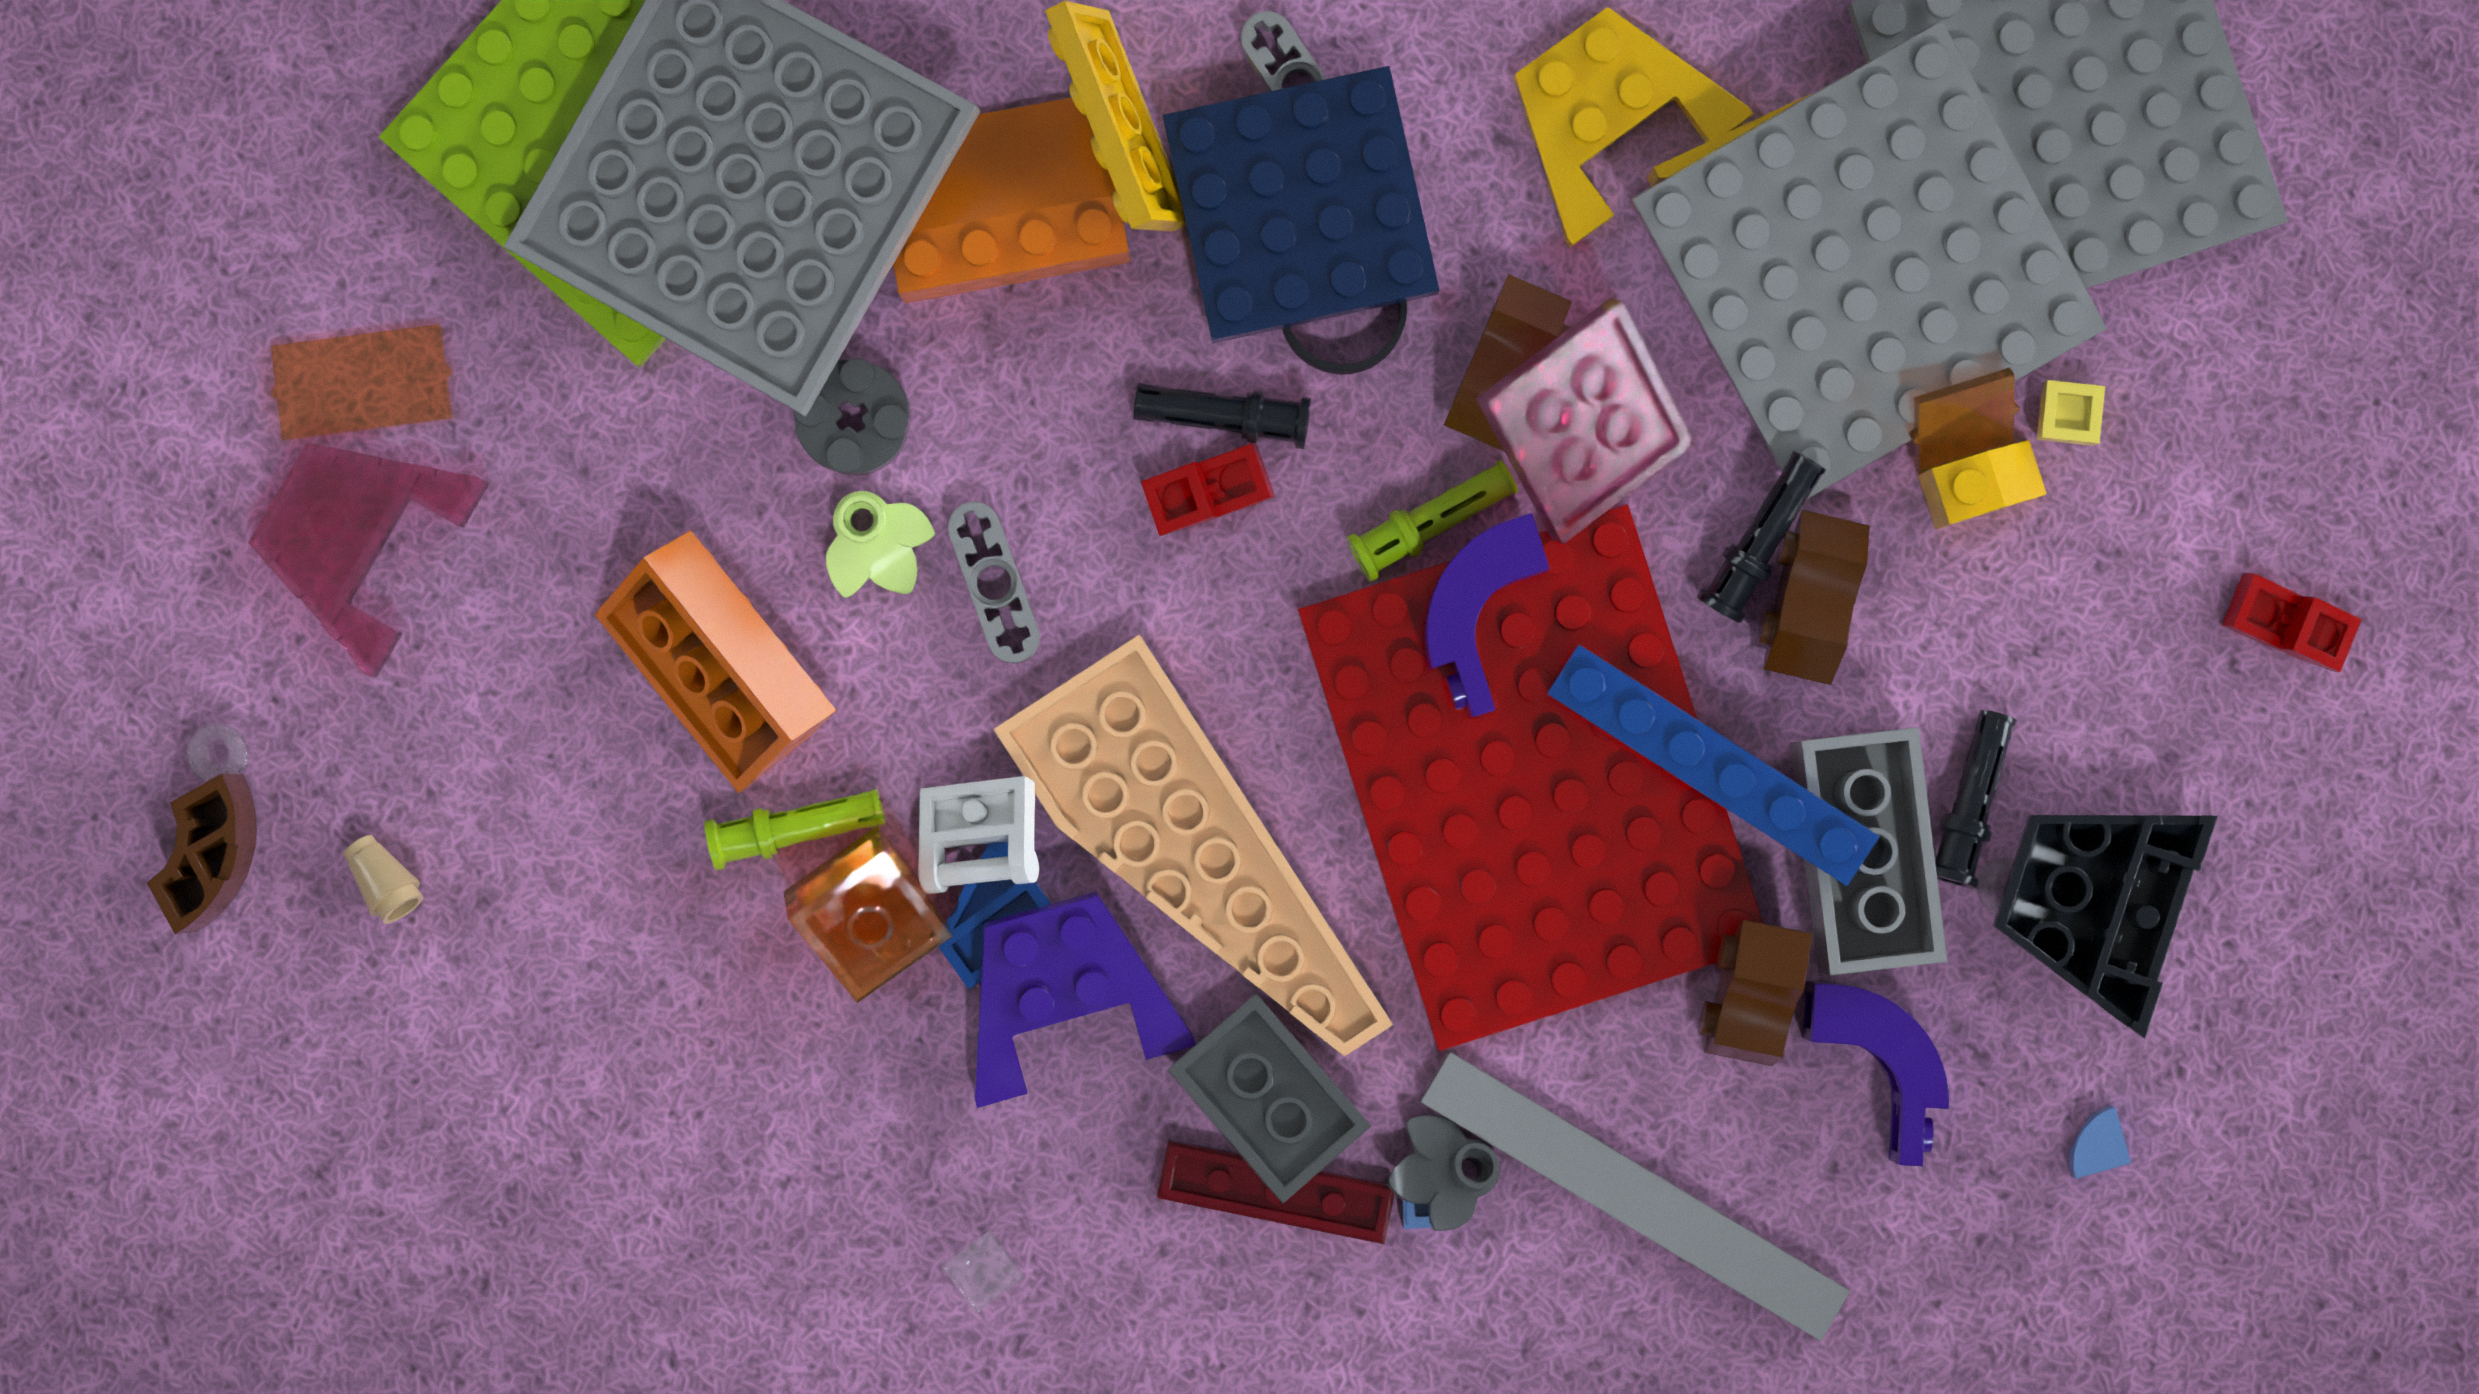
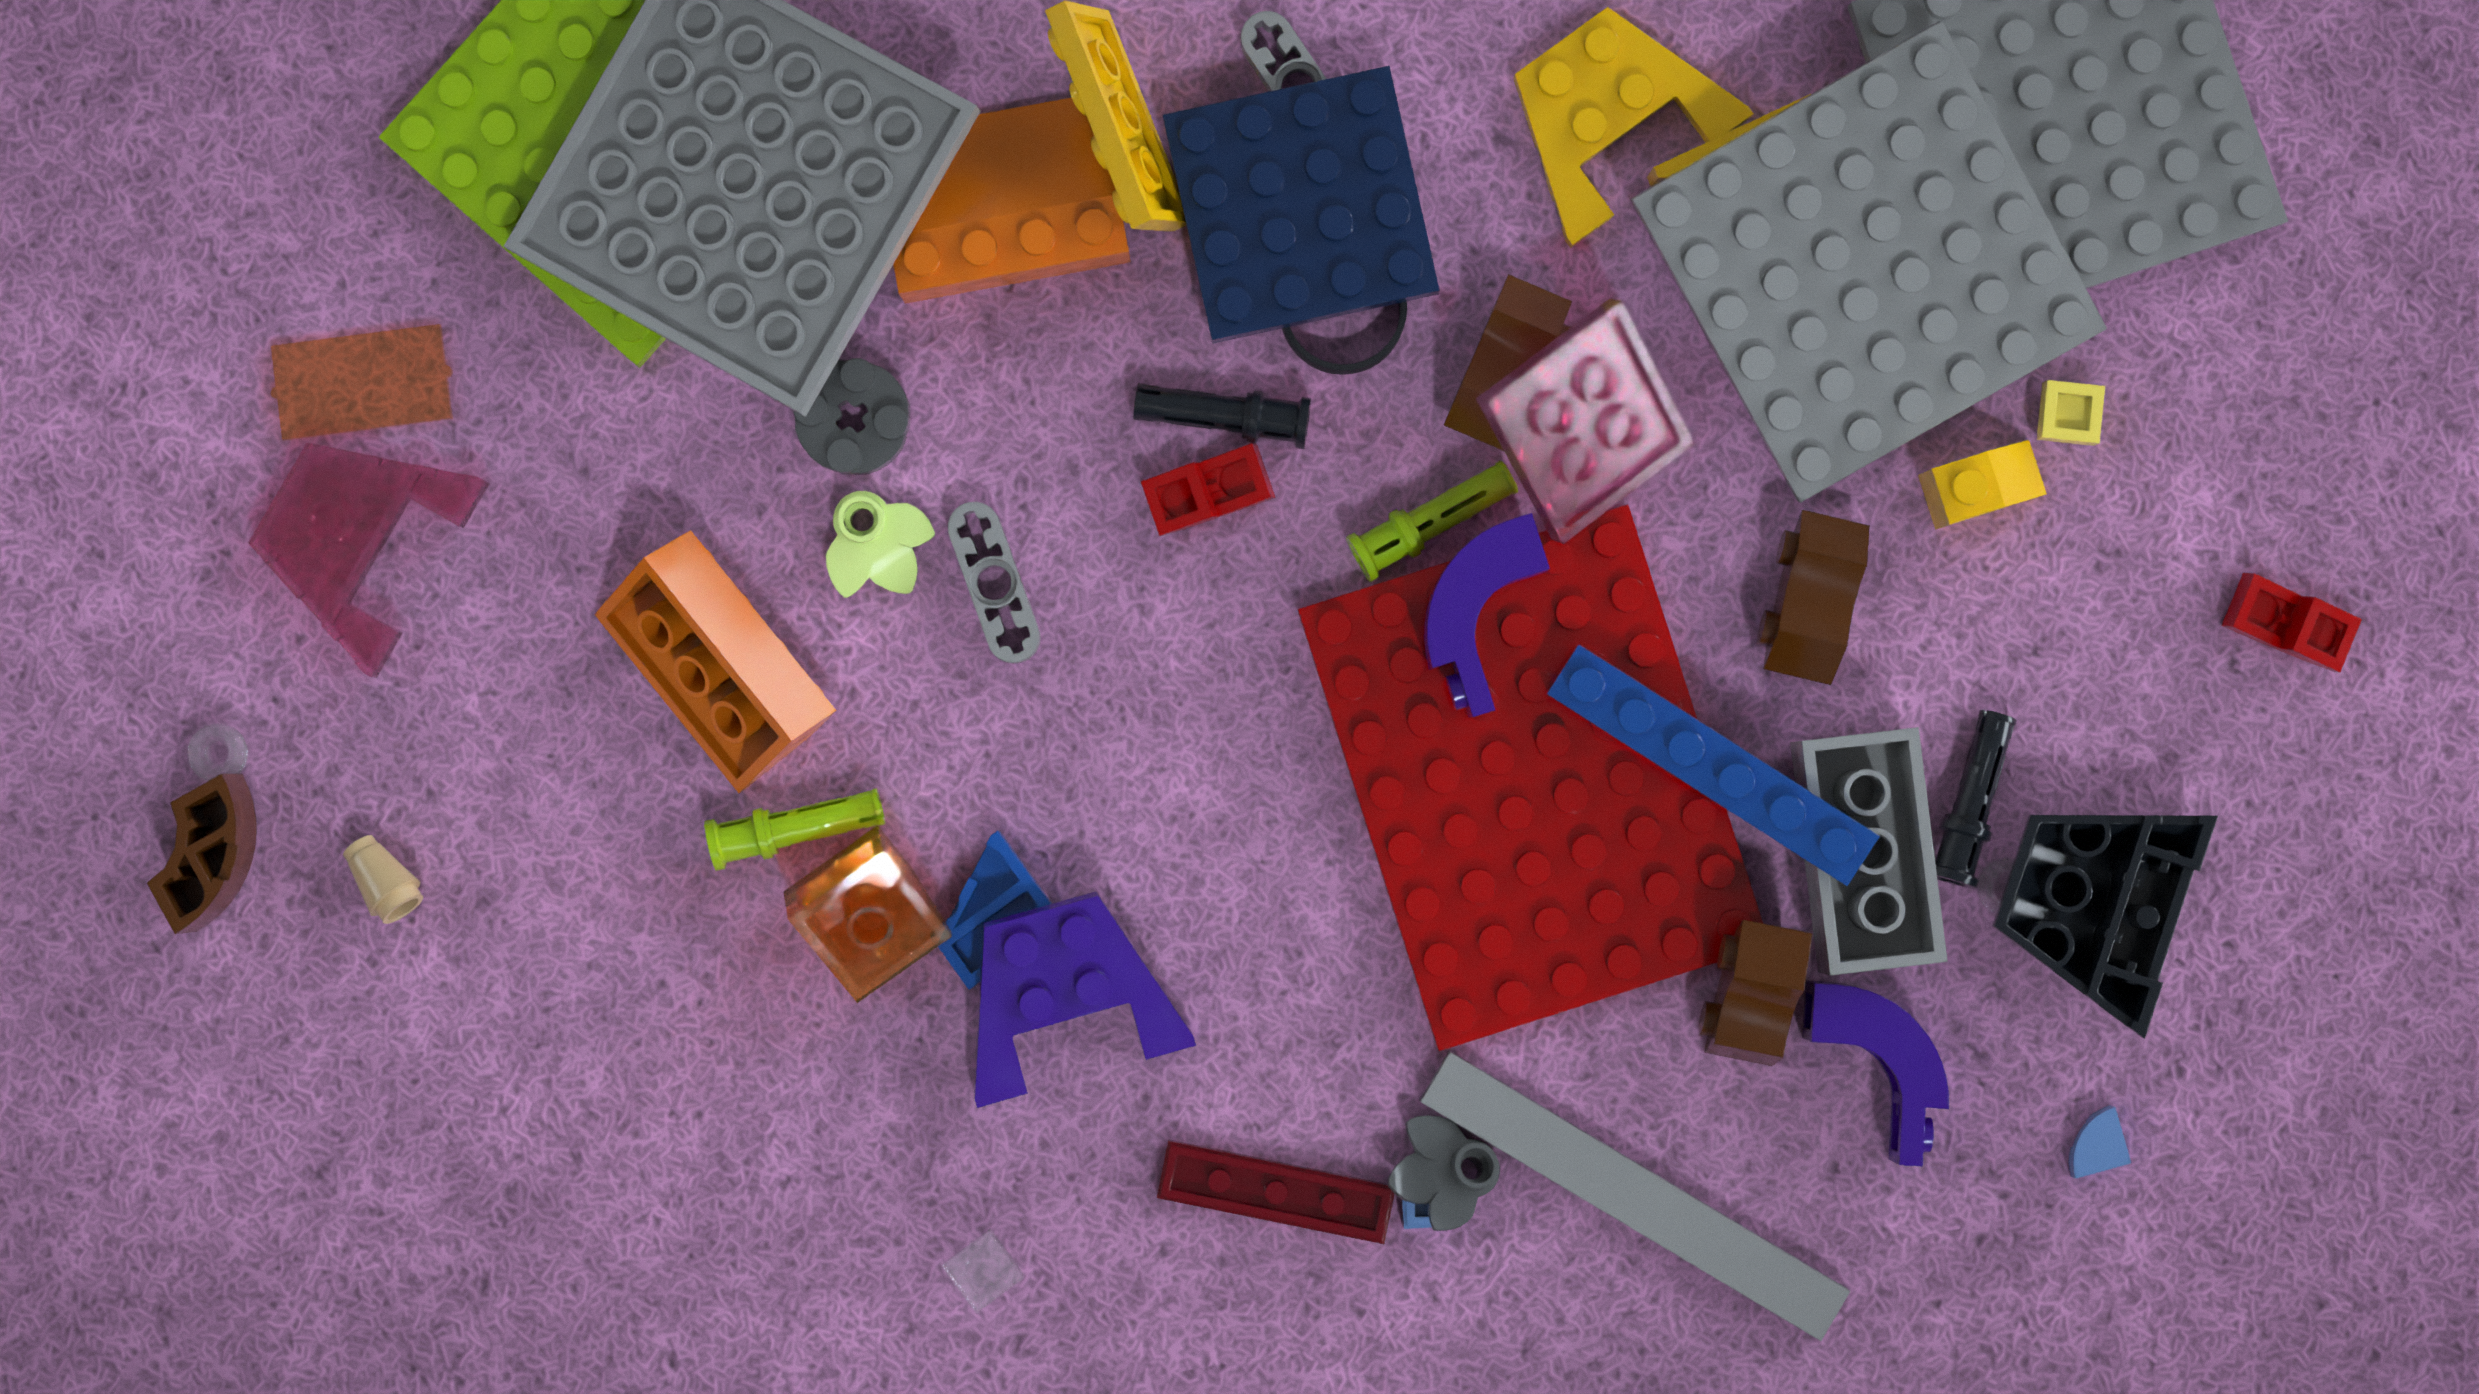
(975, 816): white plate -> none
(1157, 806): light nougat wing -> none
(1269, 1098): dark grey plate -> none
(1748, 561): black pin -> none
(1964, 420): clear orange piece -> none

